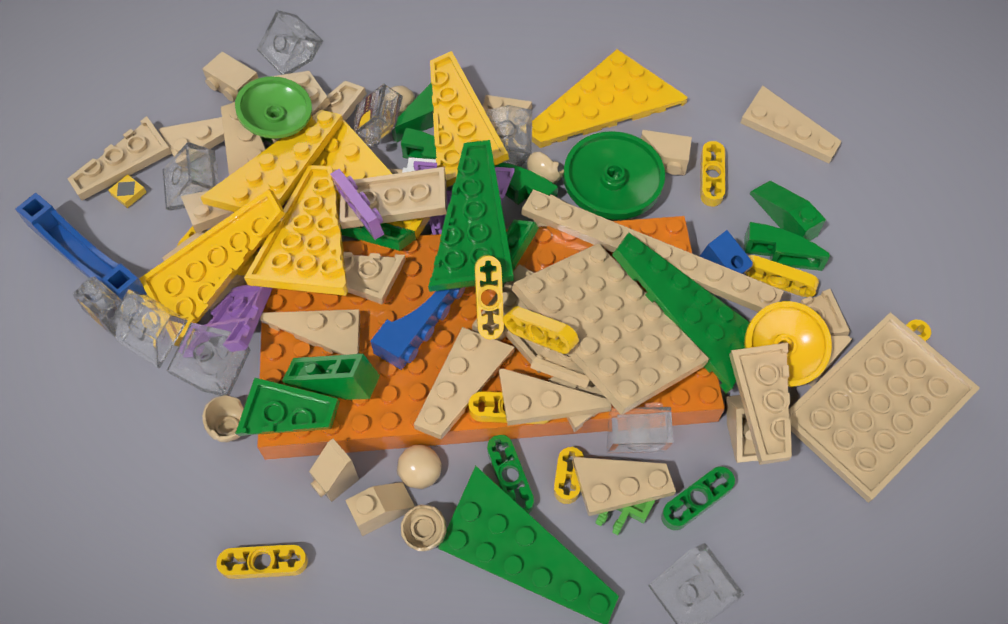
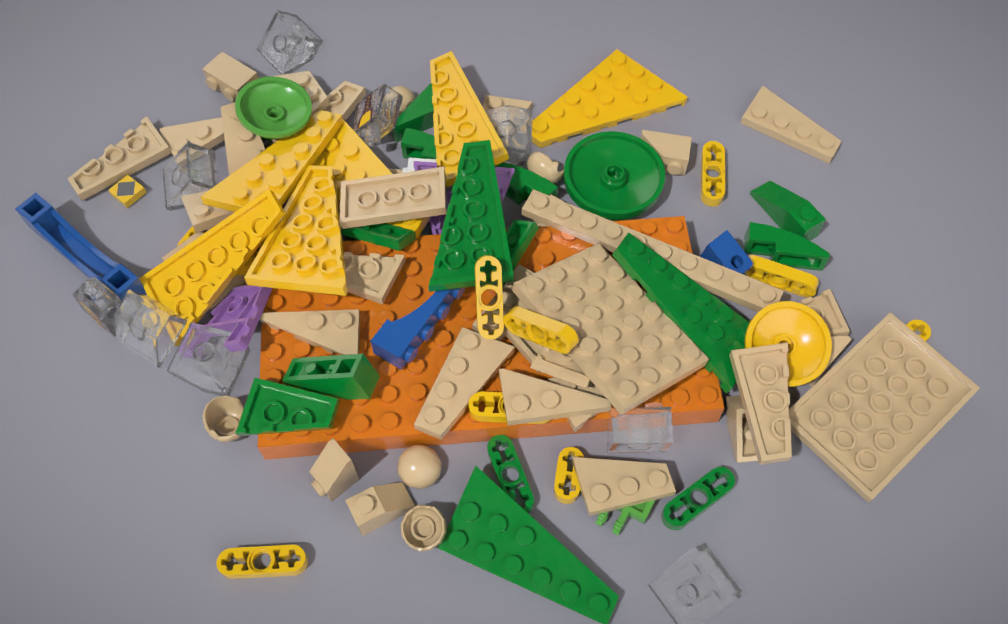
(358, 203): medium lavender plate -> none

